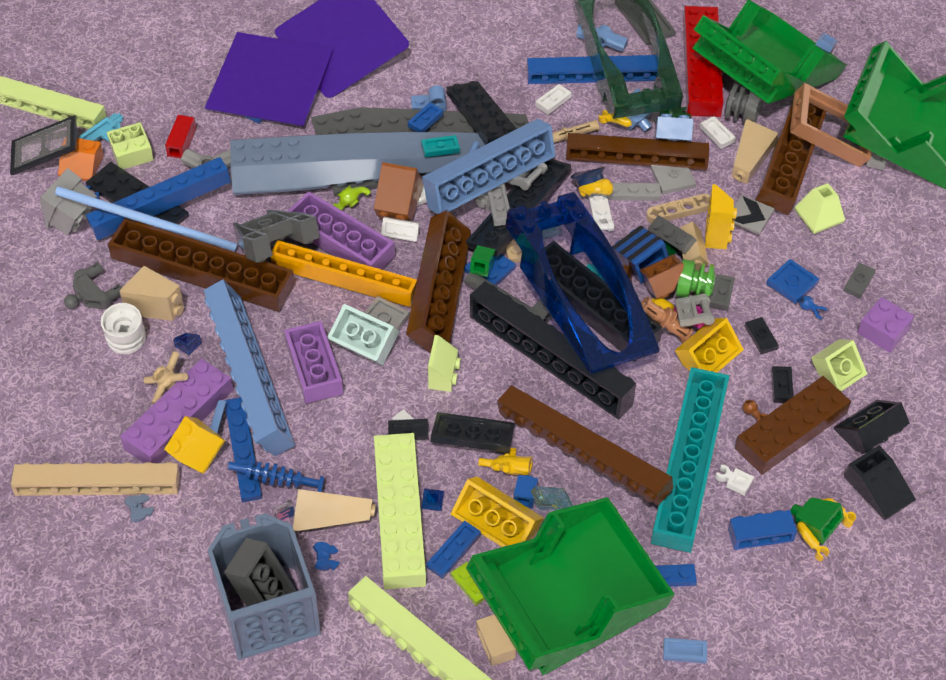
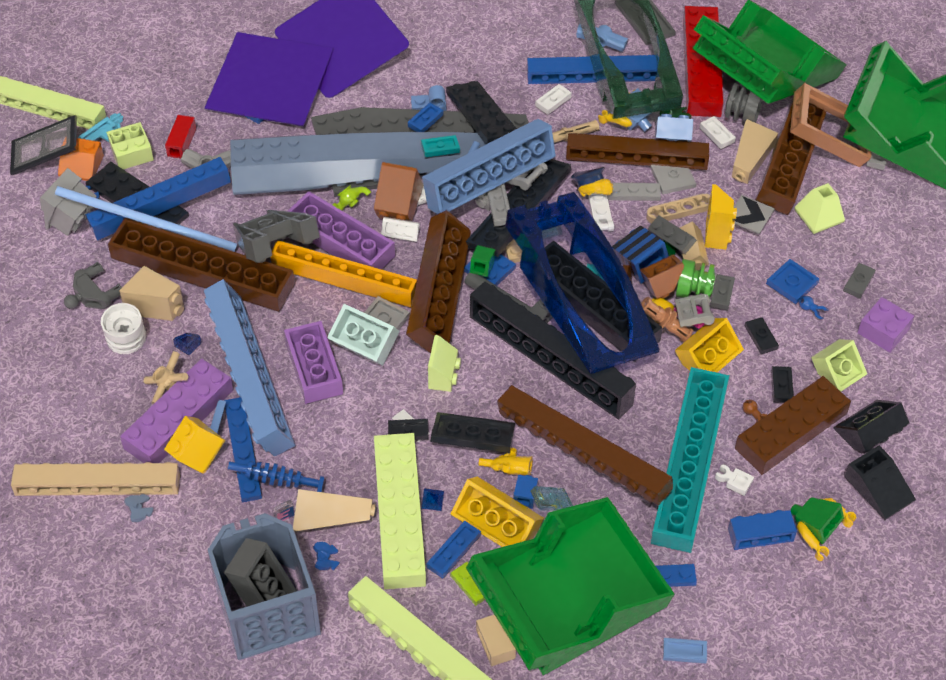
(826, 42): medium blue tile -> none

